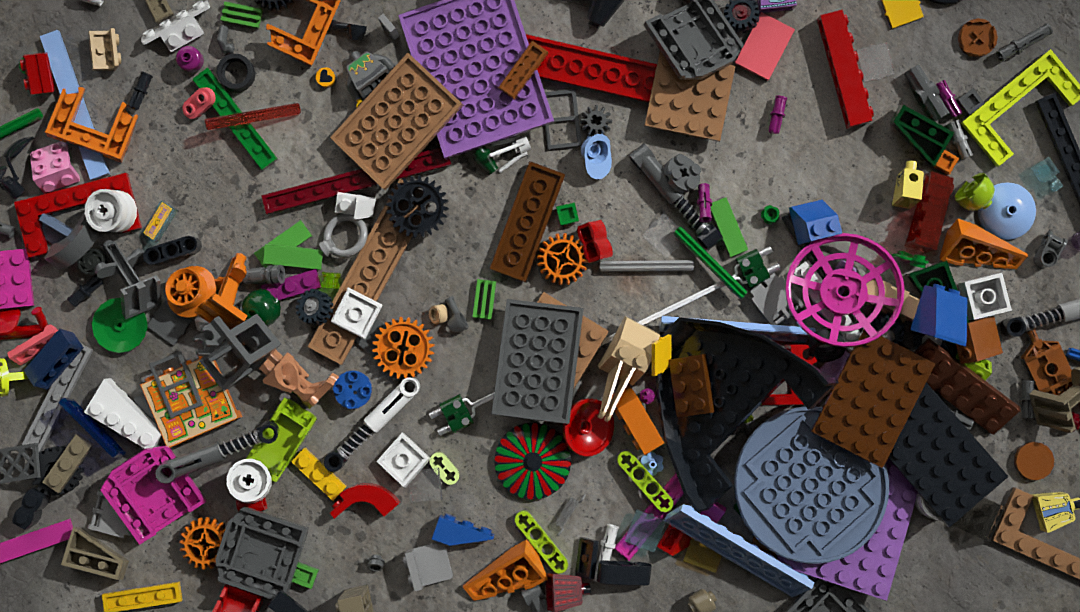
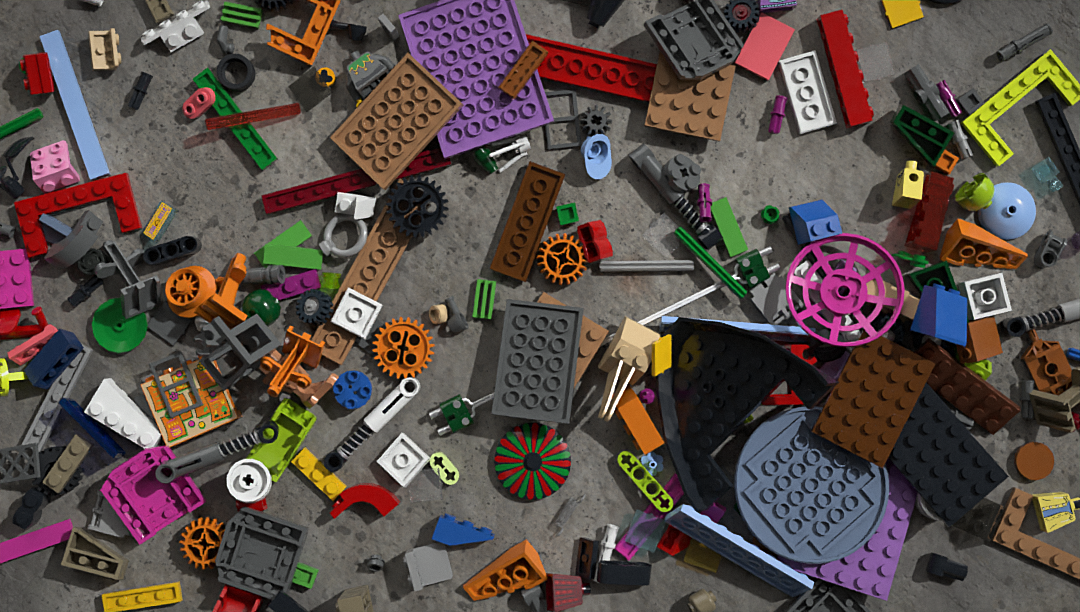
(65, 130): orange wedge -> none
(110, 210): white wheel -> none
(189, 59): magenta head -> none
(300, 350): none -> orange piece
(310, 89): none -> clear smoke piece
(539, 543): lime beam -> none
(594, 434): red dish -> none
(691, 385): reddish brown plate -> none
(807, 92): none -> white tile
(942, 566): none -> black piece
(977, 37): dark orange tile -> none

